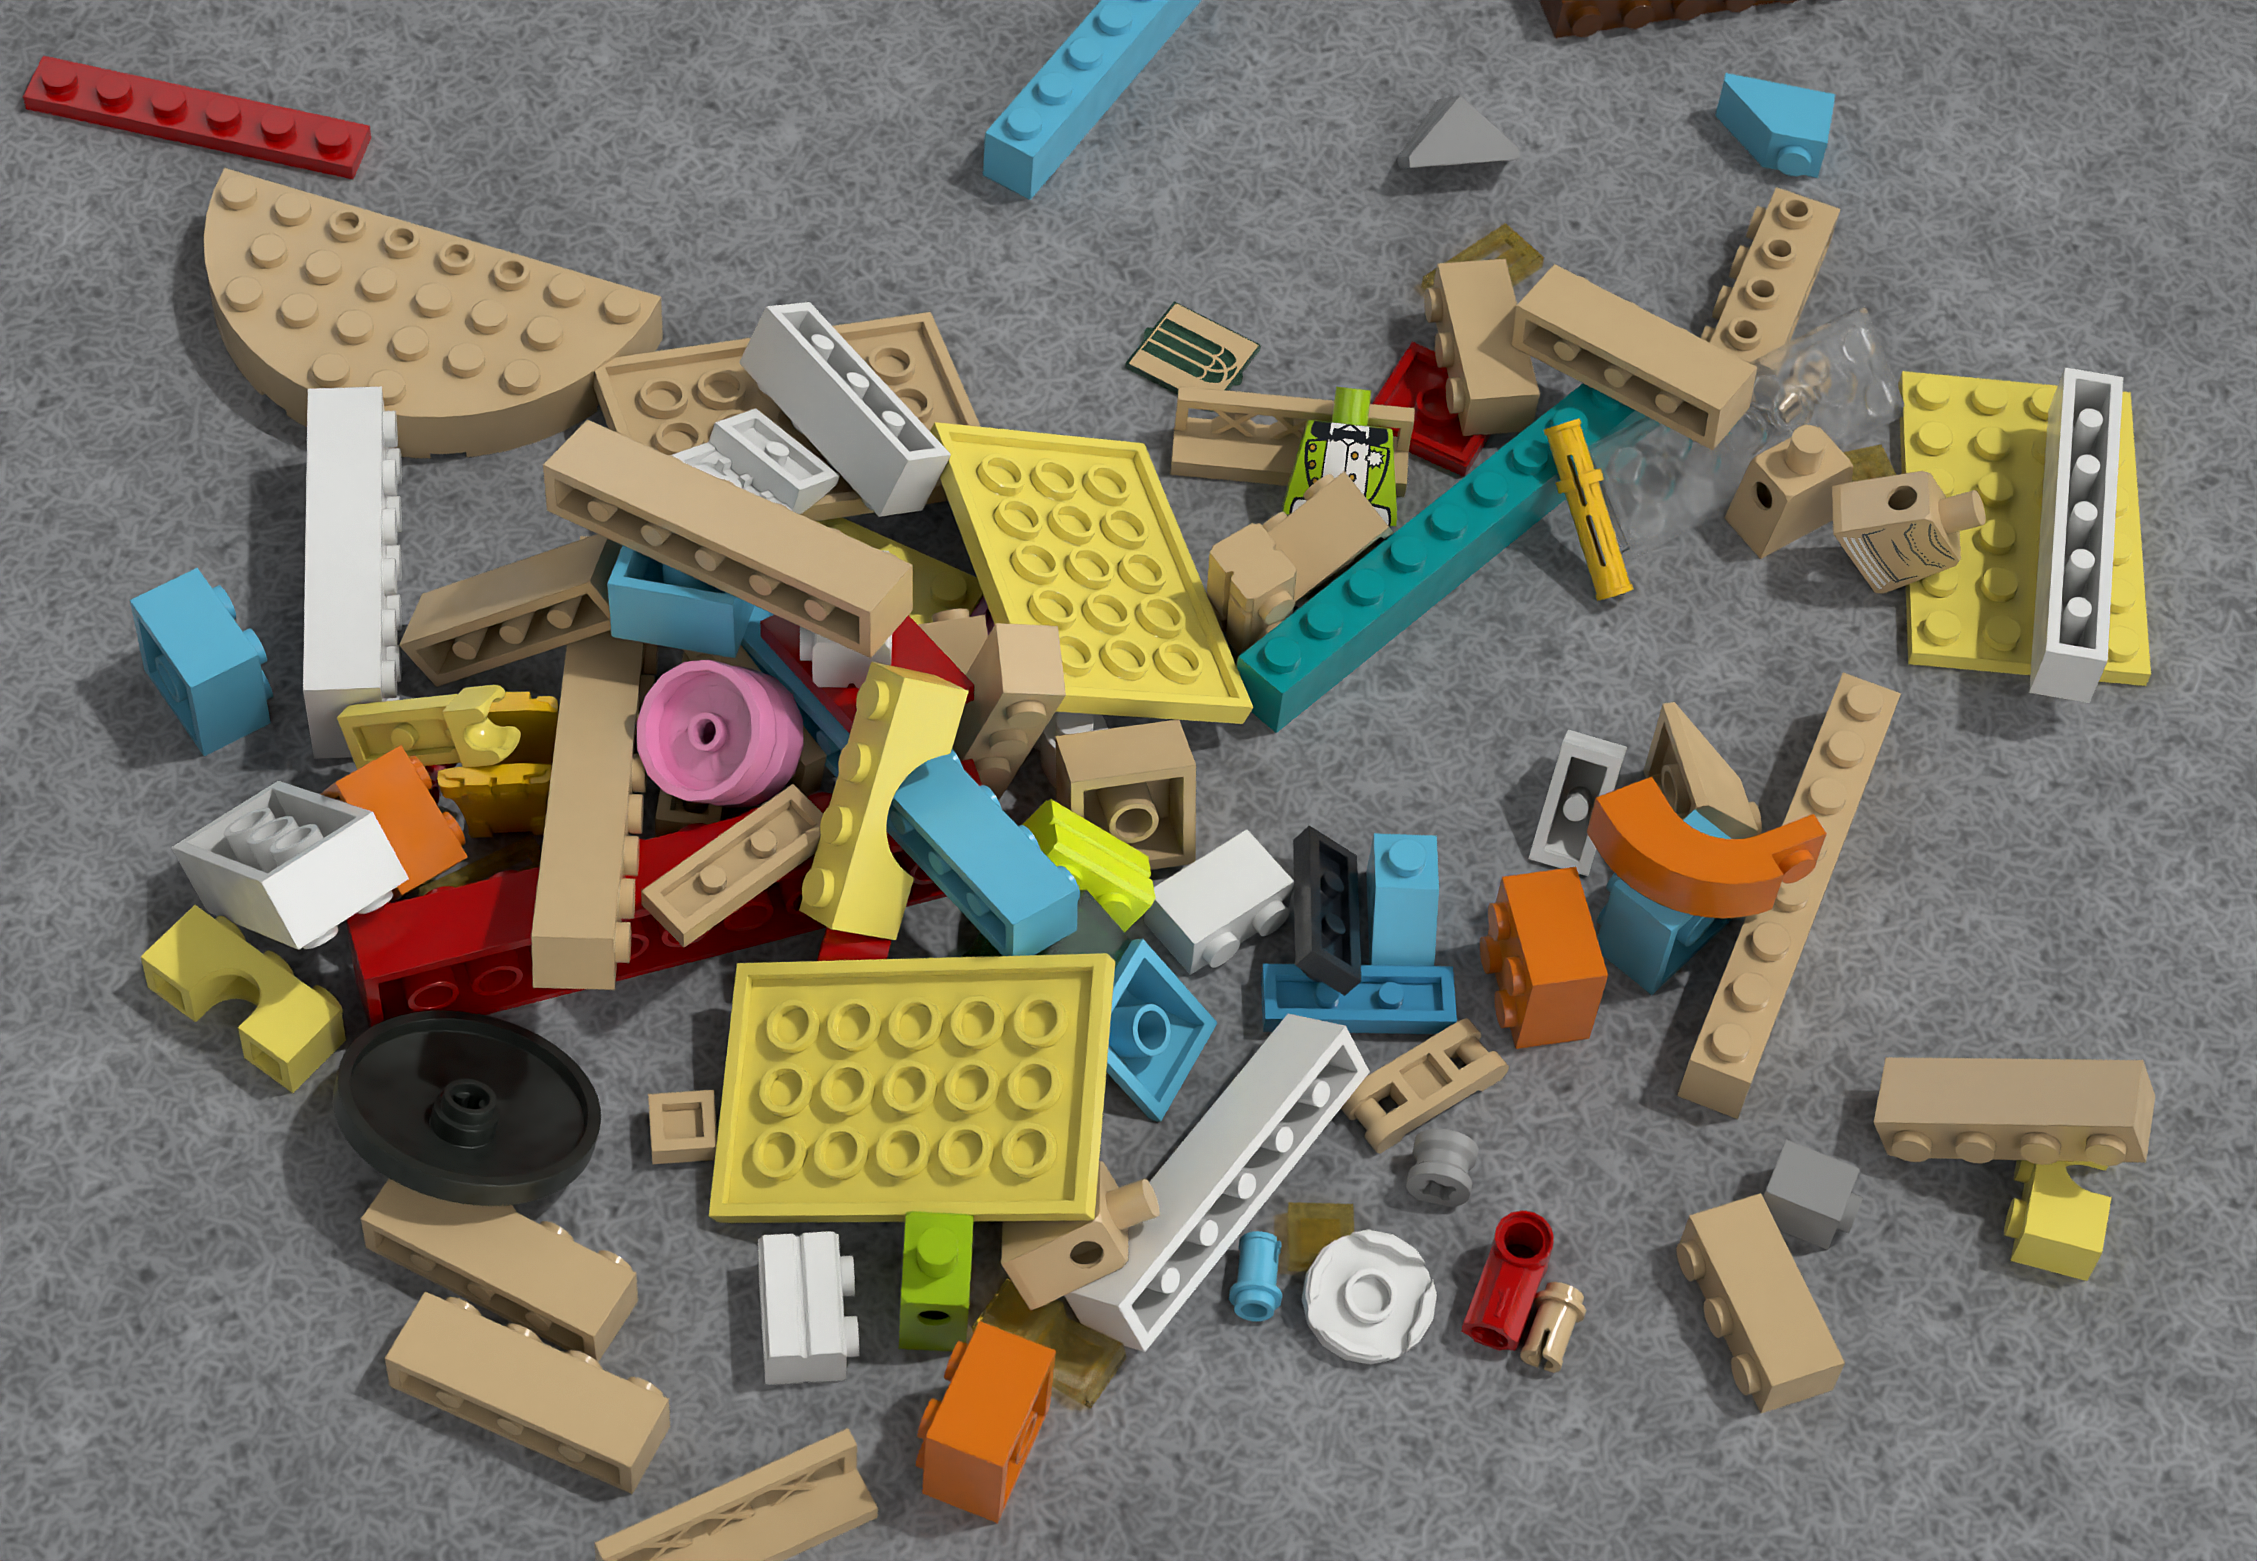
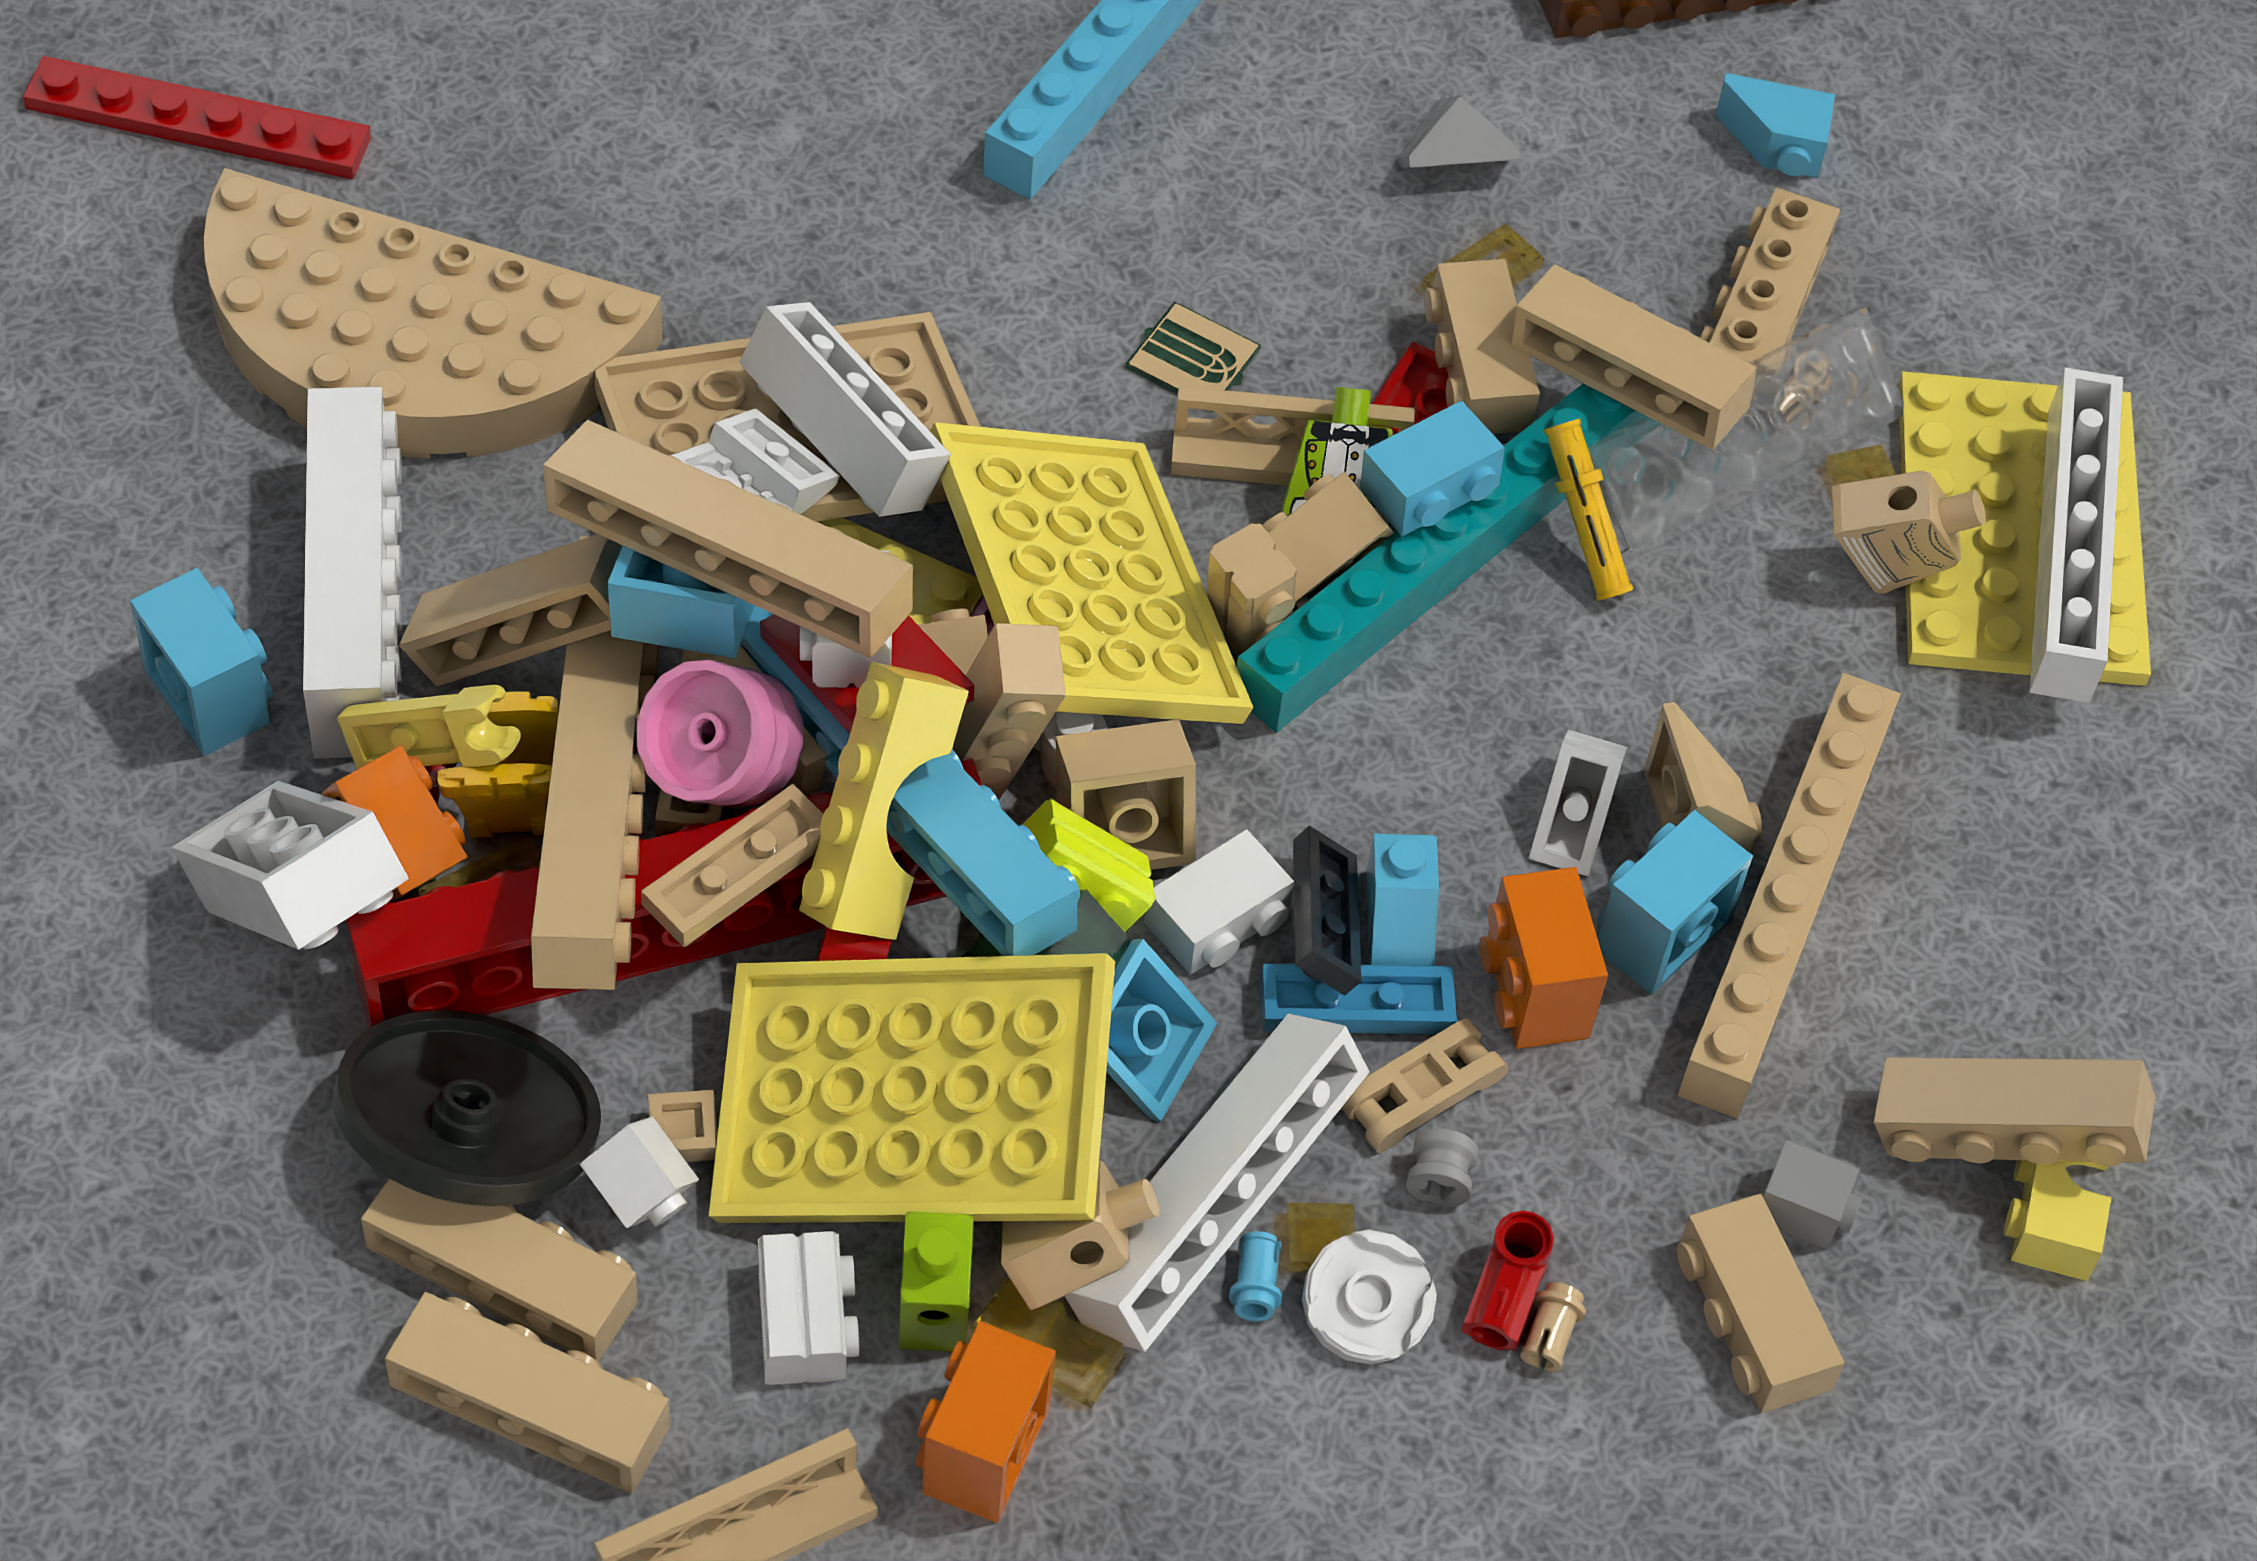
(211, 962): light yellow arch -> none
(641, 1174): none -> white brick
(1432, 468): none -> medium azure brick
(1692, 870): orange arch -> none
(1788, 490): tan torso -> none

